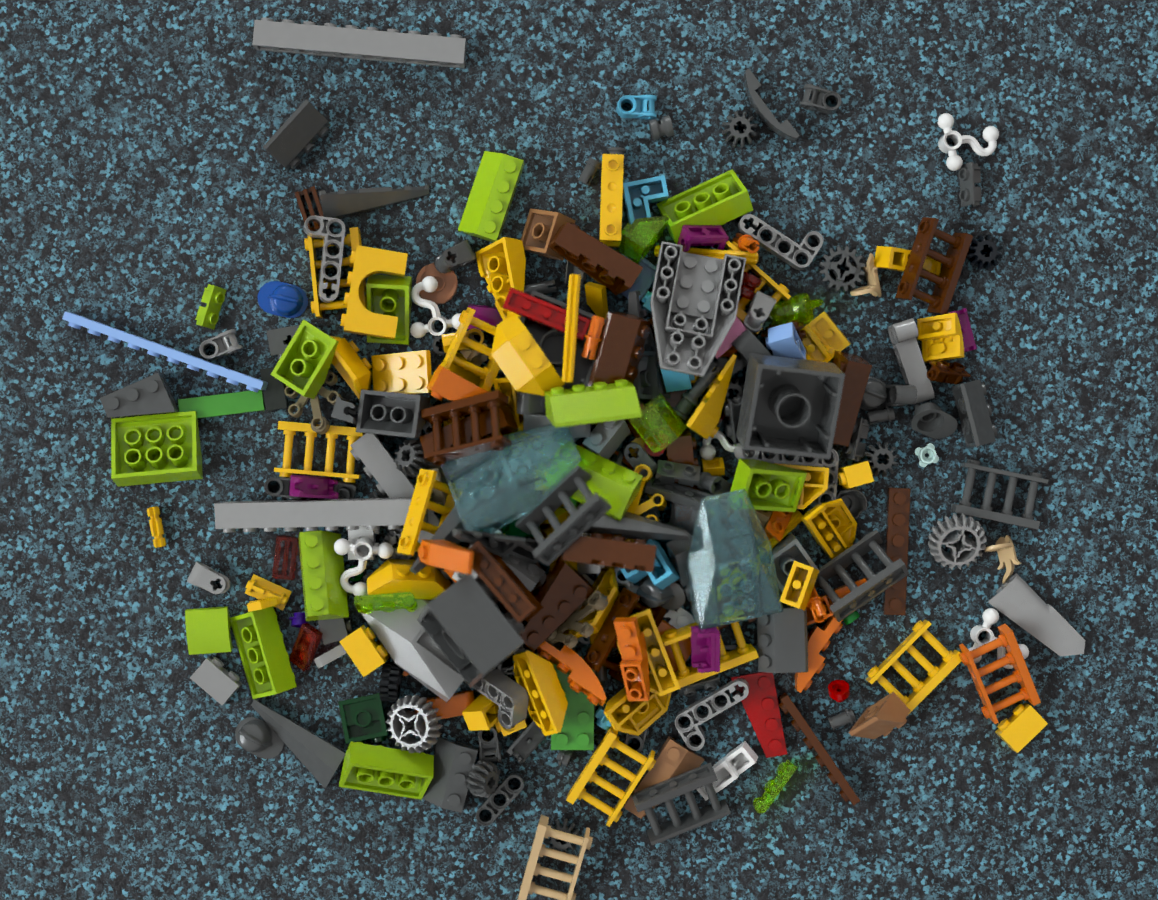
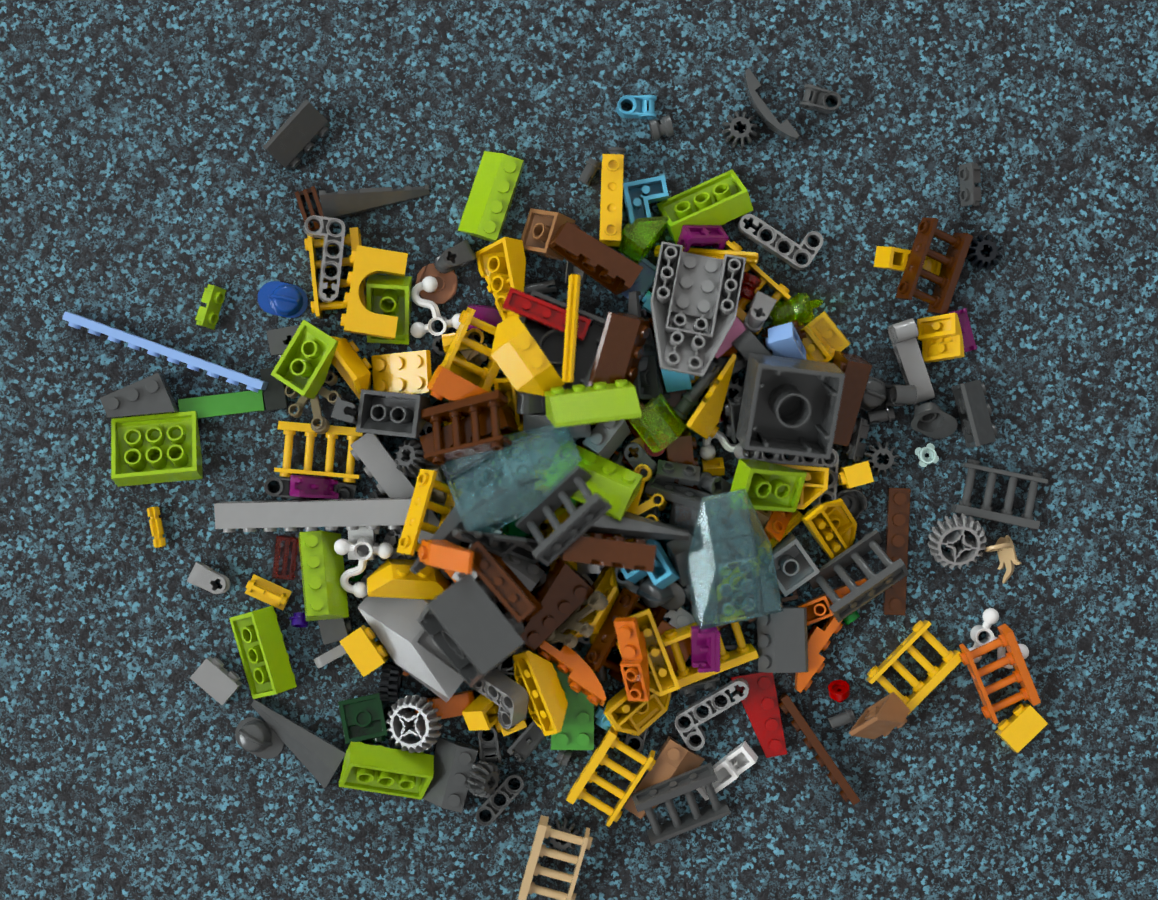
(208, 630): lime slope -> none
(221, 344): light grey piece -> none
(261, 604): yellow tile -> none
(305, 646): clear red plate -> none
(359, 43): light grey brick -> none
(385, 602): clear neon green plate -> none
(593, 337): orange axle -> none
(597, 298): yellow tile -> none
(746, 243): orange axle -> none
(774, 786): clear neon green plate -> none
(799, 585): yellow brick -> none
(816, 606): orange axle -> none
(850, 270): dark grey gear -> none
(872, 280): tan piece -> none
(946, 372): reddish brown hinge -> none
(954, 161): white piece -> none
(1039, 619): light grey panel -> none

